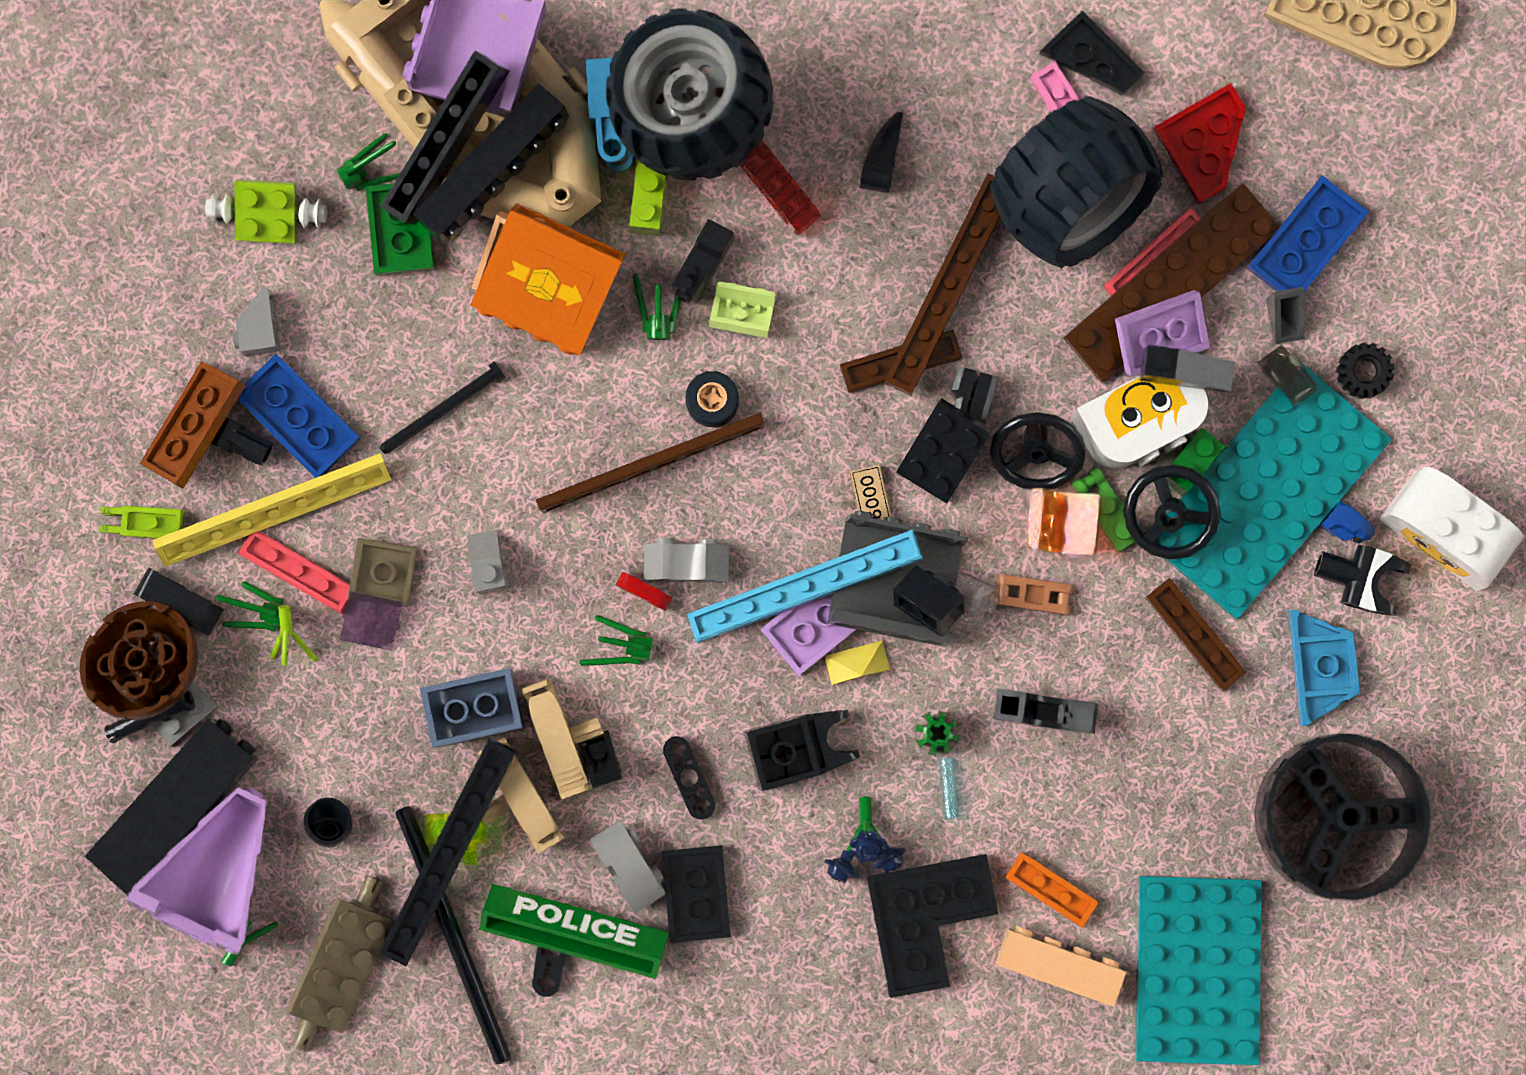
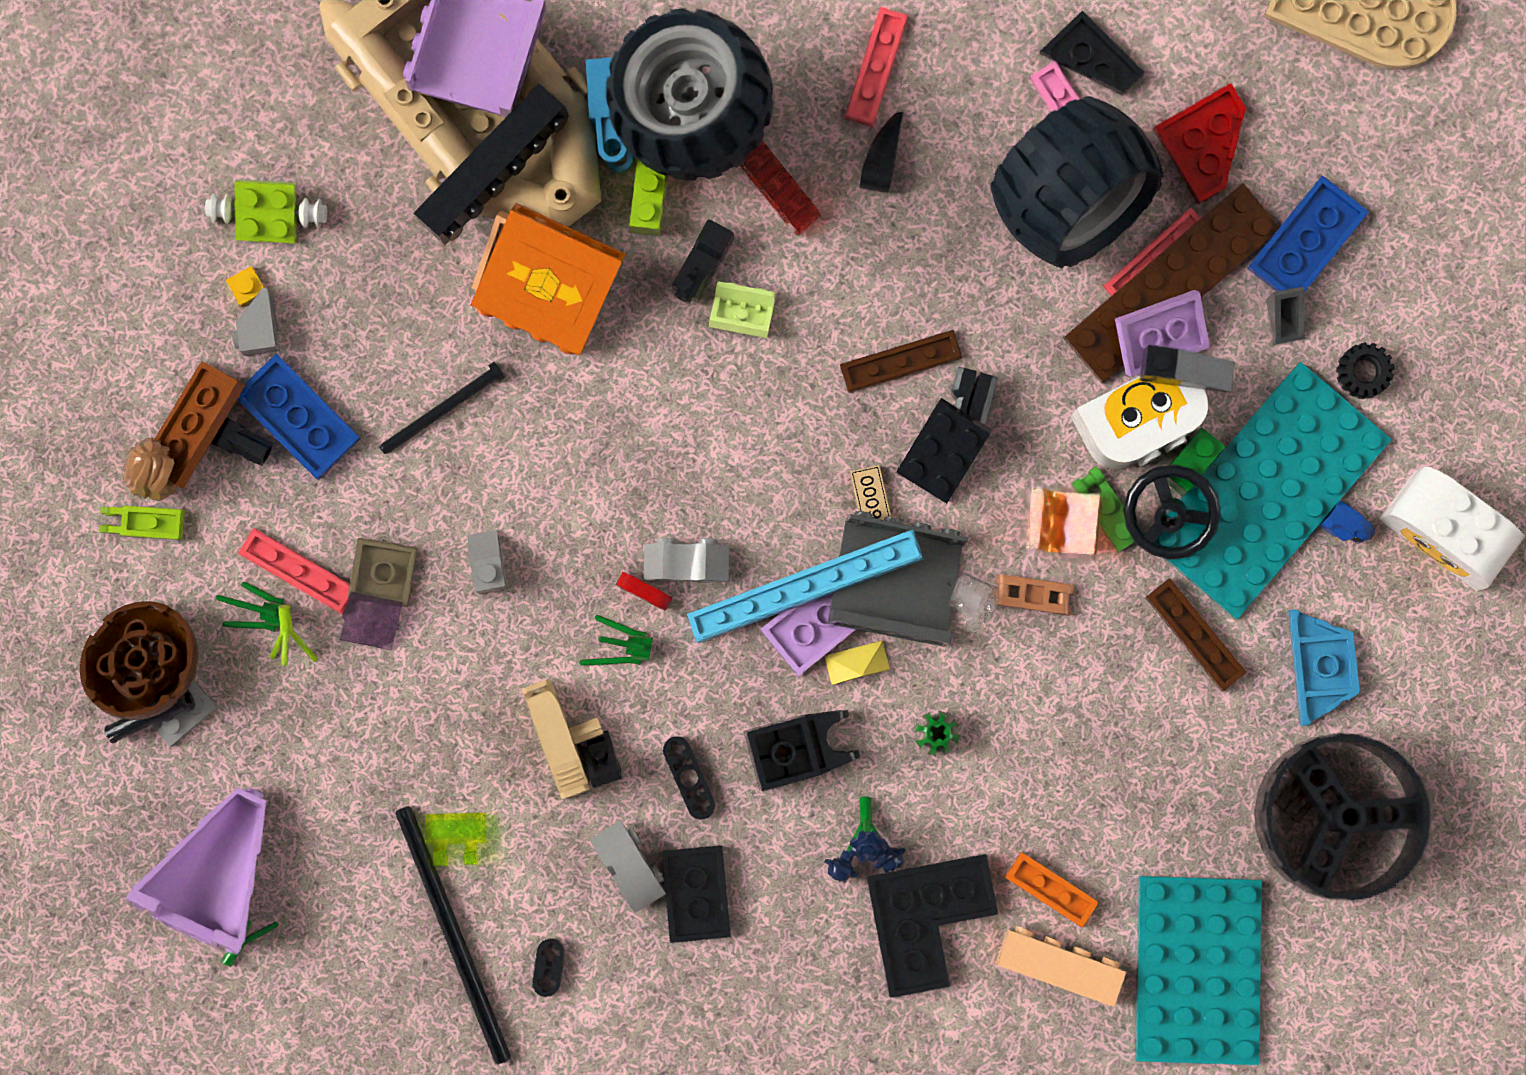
(148, 470): none -> medium nougat hair
(172, 804): black brick -> none
(192, 607): black beam -> none
(245, 285): none -> yellow plate
(272, 510): light yellow plate -> none
(327, 822): black piece -> none
(339, 965): dark tan plate -> none
(353, 169): green plant -> none
(396, 244): green plate -> none
(445, 136): black brick -> none
(448, 851): black plate -> none
(472, 708): sand blue brick -> none
(527, 806): tan piece -> none
(573, 931): green brick -> none
(650, 463): reddish brown tile -> none
(658, 326): green plant -> none
(717, 390): black wheel -> none
(876, 67): none -> coral tile
(929, 600): black brick -> none
(945, 292): reddish brown plate -> none
(948, 788): clear light blue piece -> none
(1038, 449): black piece -> none
(1045, 711): black arch -> none
(1288, 375): clear smoke slope -> none
(1361, 577): black connector -> none

